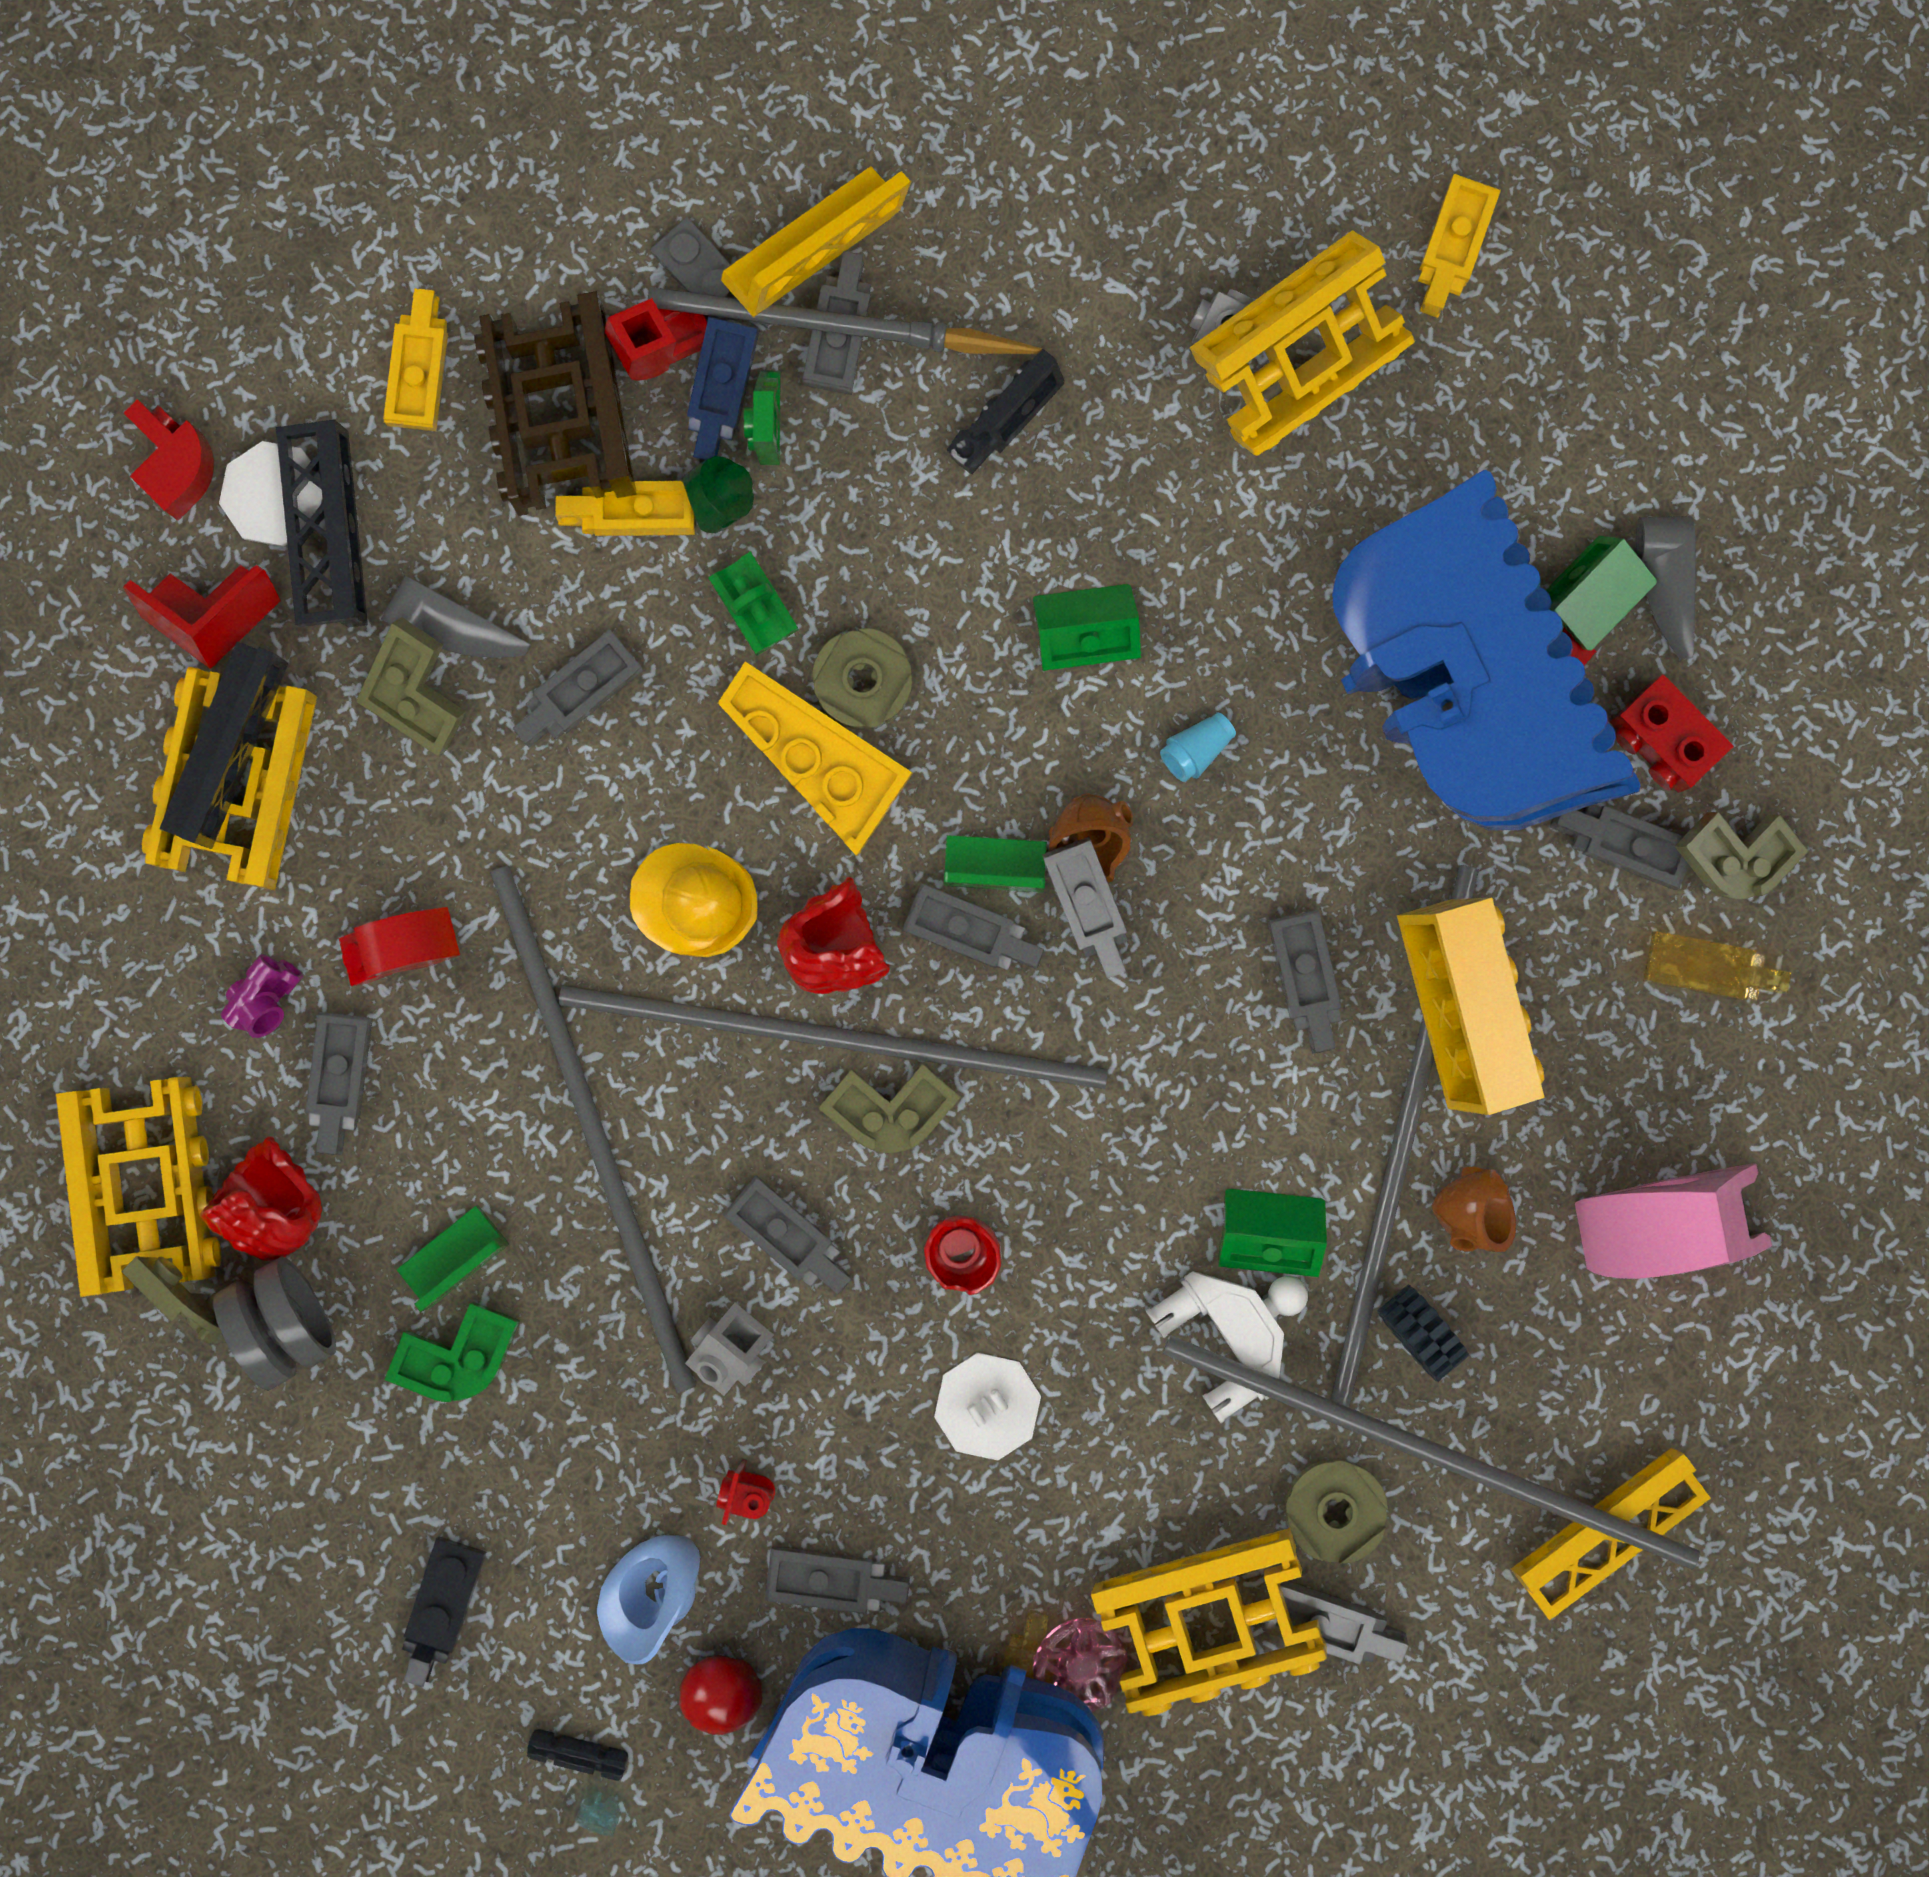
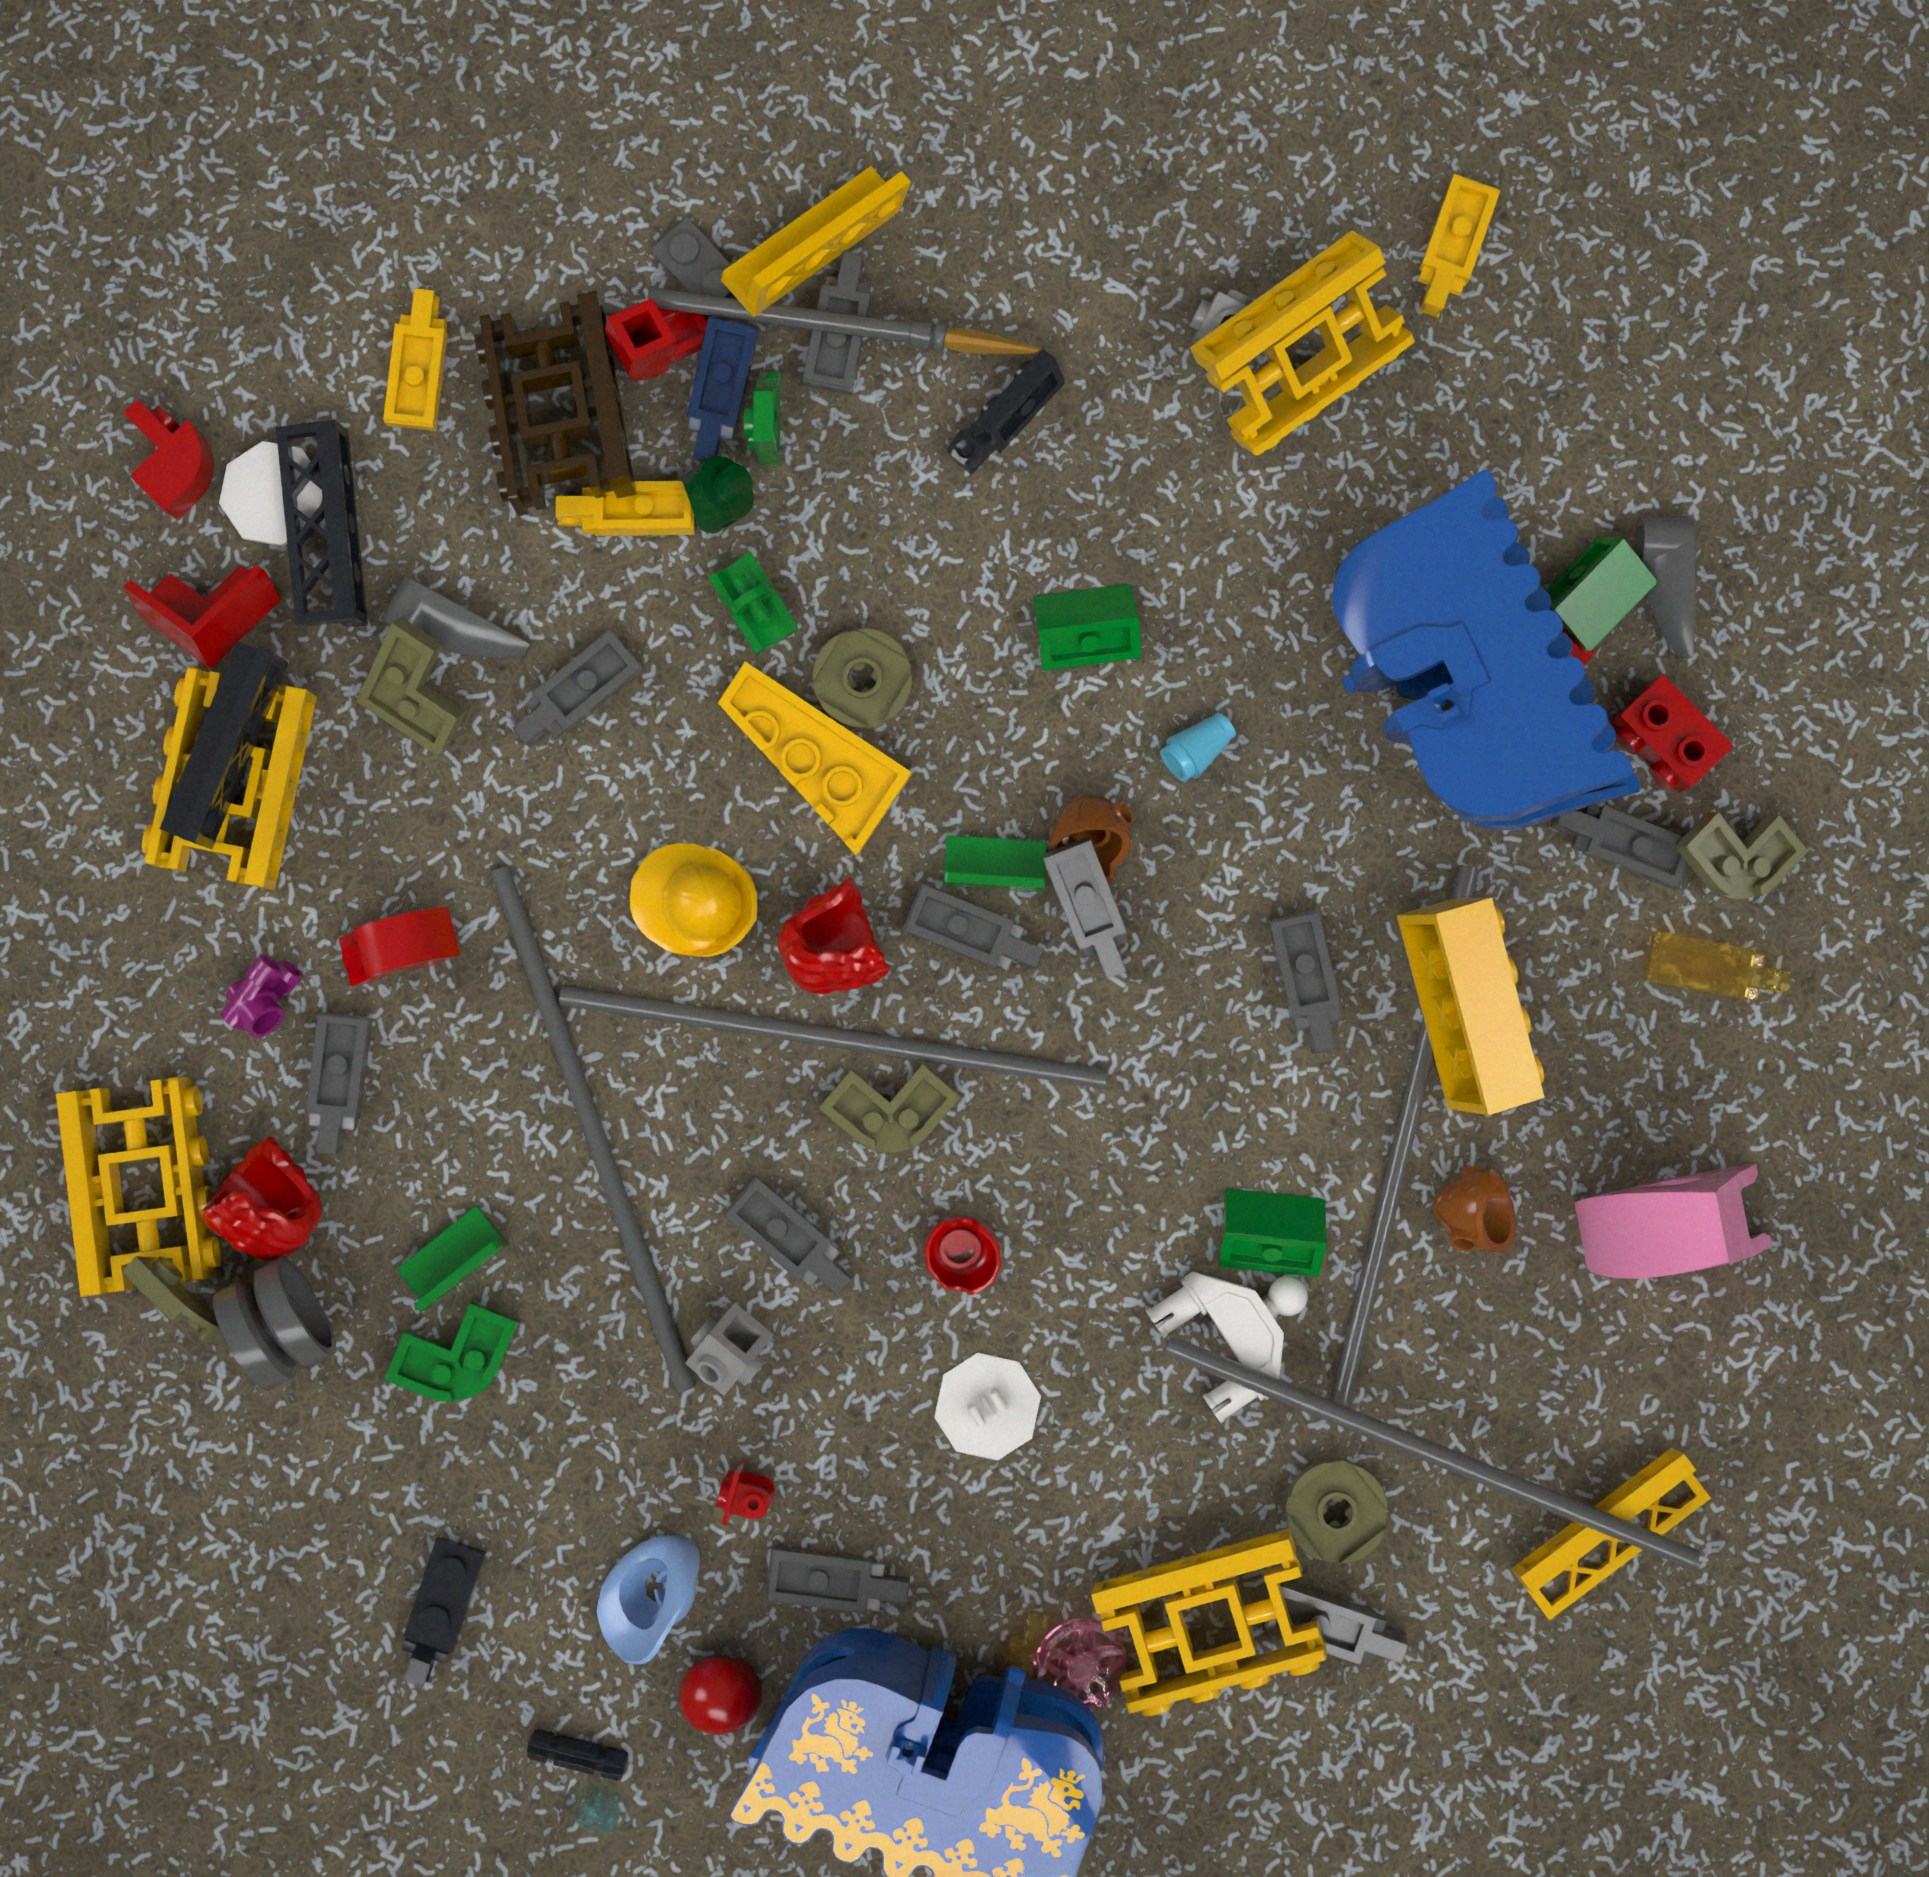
(1423, 1333): black bush -> none

